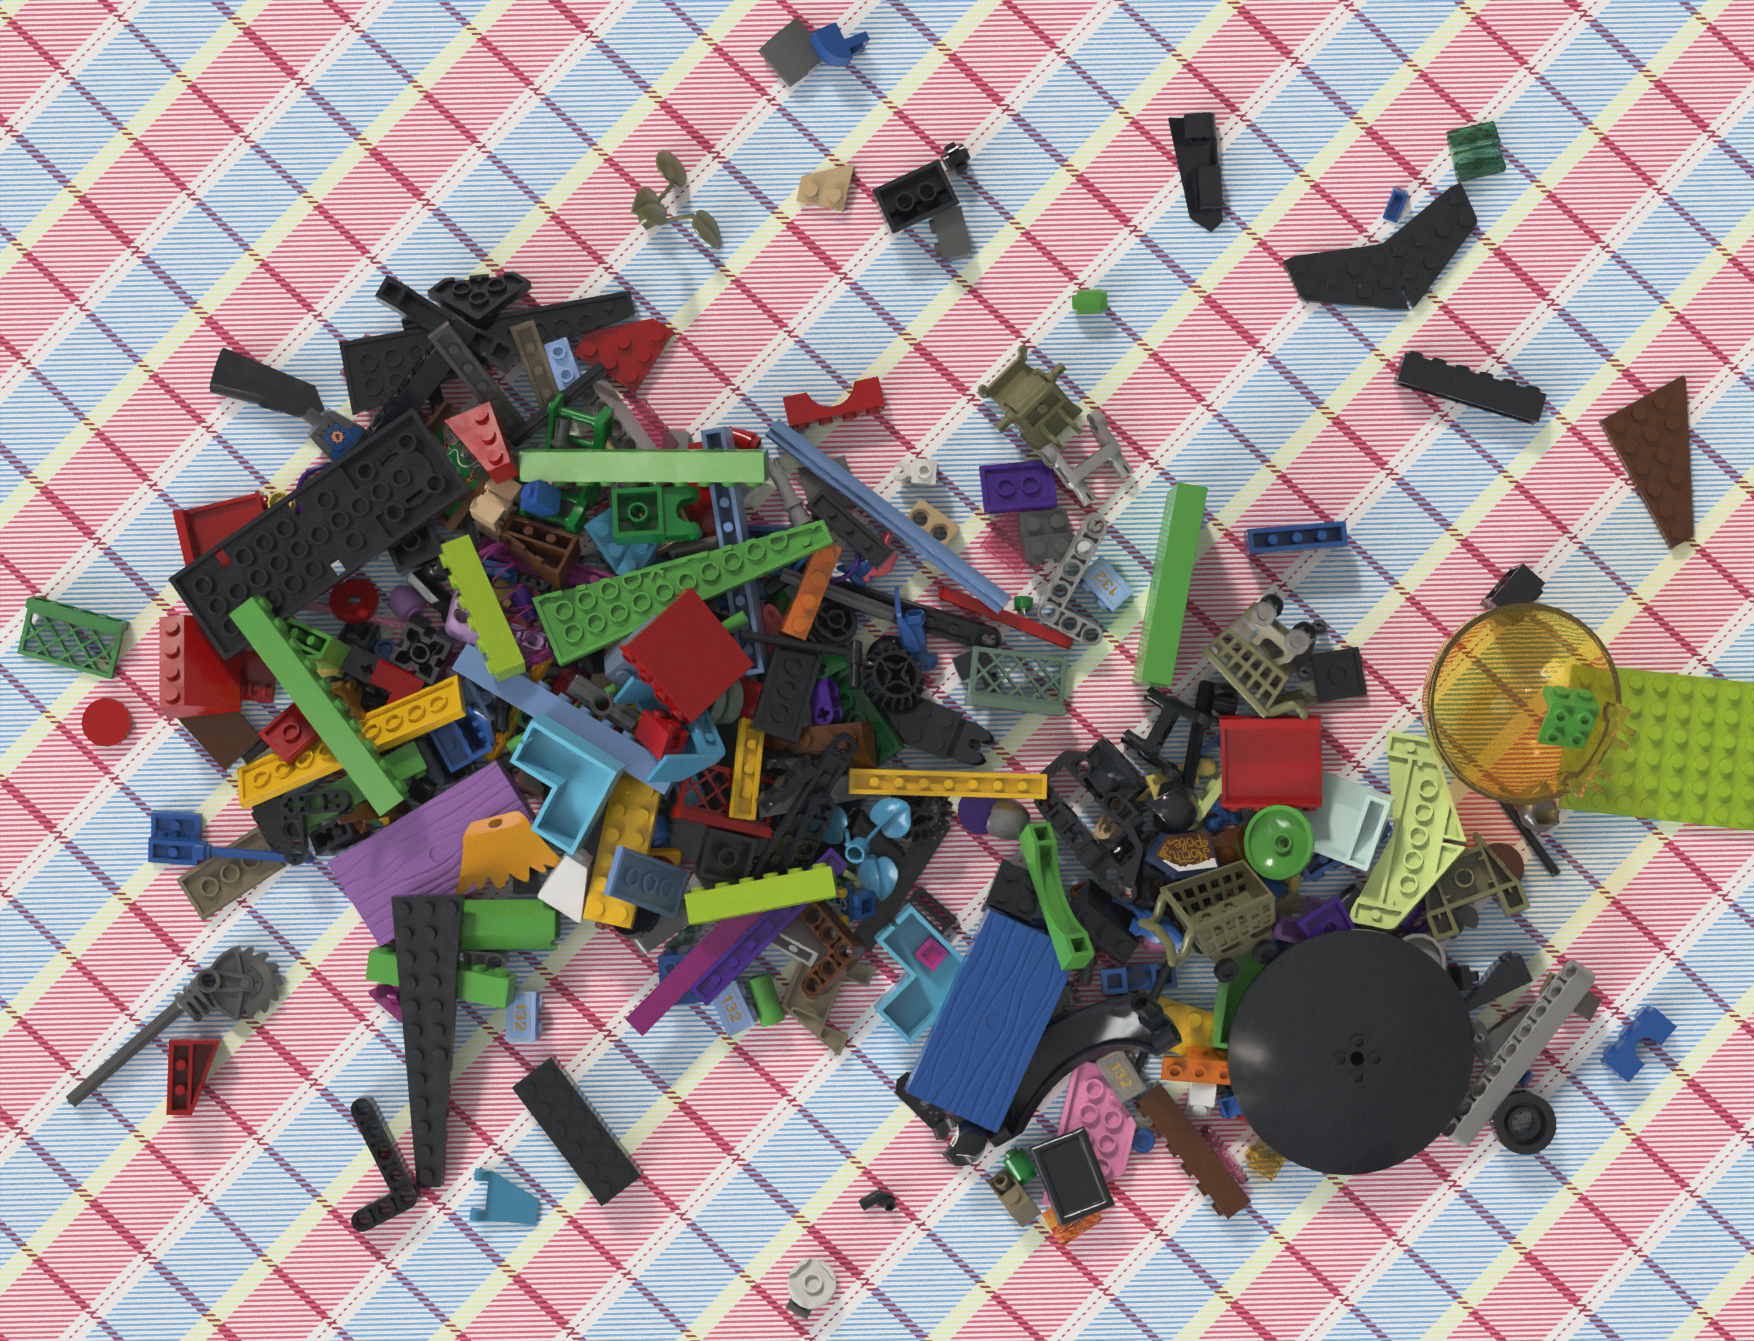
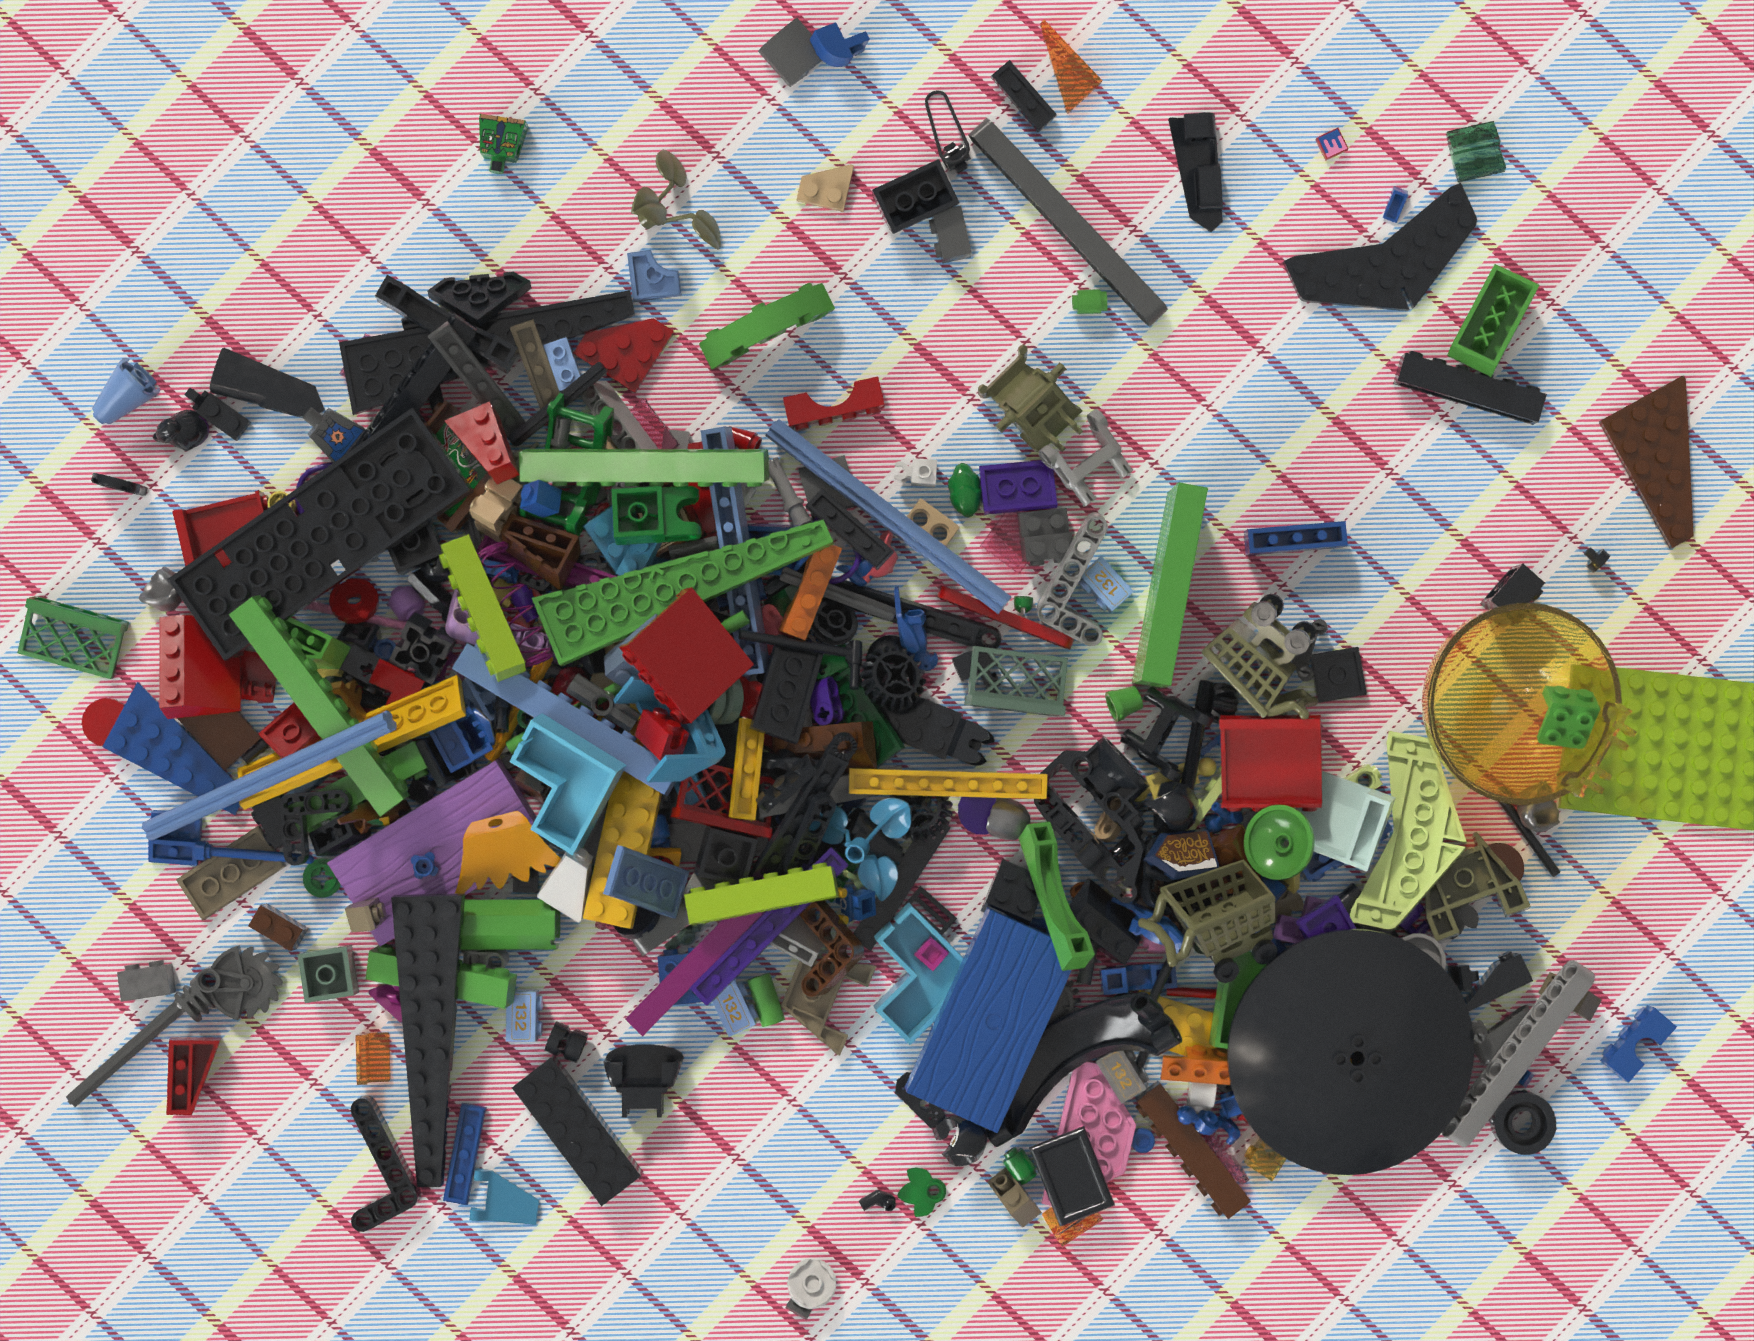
(118, 484): none -> black tile
(124, 392): none -> medium blue cone
(147, 981): none -> flat silver brick
(160, 592): none -> flat silver hair
(164, 747): none -> blue wing
(183, 430): none -> black hair
(218, 413): none -> black hinge
(269, 775): none -> medium blue axle
(278, 927): none -> reddish brown brick
(315, 886): none -> green gear
(328, 973): none -> sand green brick
(365, 915): none -> dark tan slope
(372, 1057): none -> clear orange panel
(419, 870): none -> blue plate
(464, 1153): none -> blue tile
(501, 140): none -> torso
(575, 1042): none -> black wheel
(643, 1074): none -> black piece
(650, 279): none -> medium blue tile
(765, 324): none -> bright green brick
(918, 1193): none -> green plate
(934, 130): none -> black piece
(965, 490): none -> green arm
(1023, 96): none -> black plate
(1068, 222): none -> dark grey beam
(1072, 74): none -> clear orange wing
(1123, 702): none -> bright green piece
(1192, 992): none -> red bar
(1208, 1123): none -> blue piece
(1331, 144): none -> tile
(1372, 773): none -> yellowish green brick
(1493, 320): none -> bright green brick
(1597, 559): none -> black tile

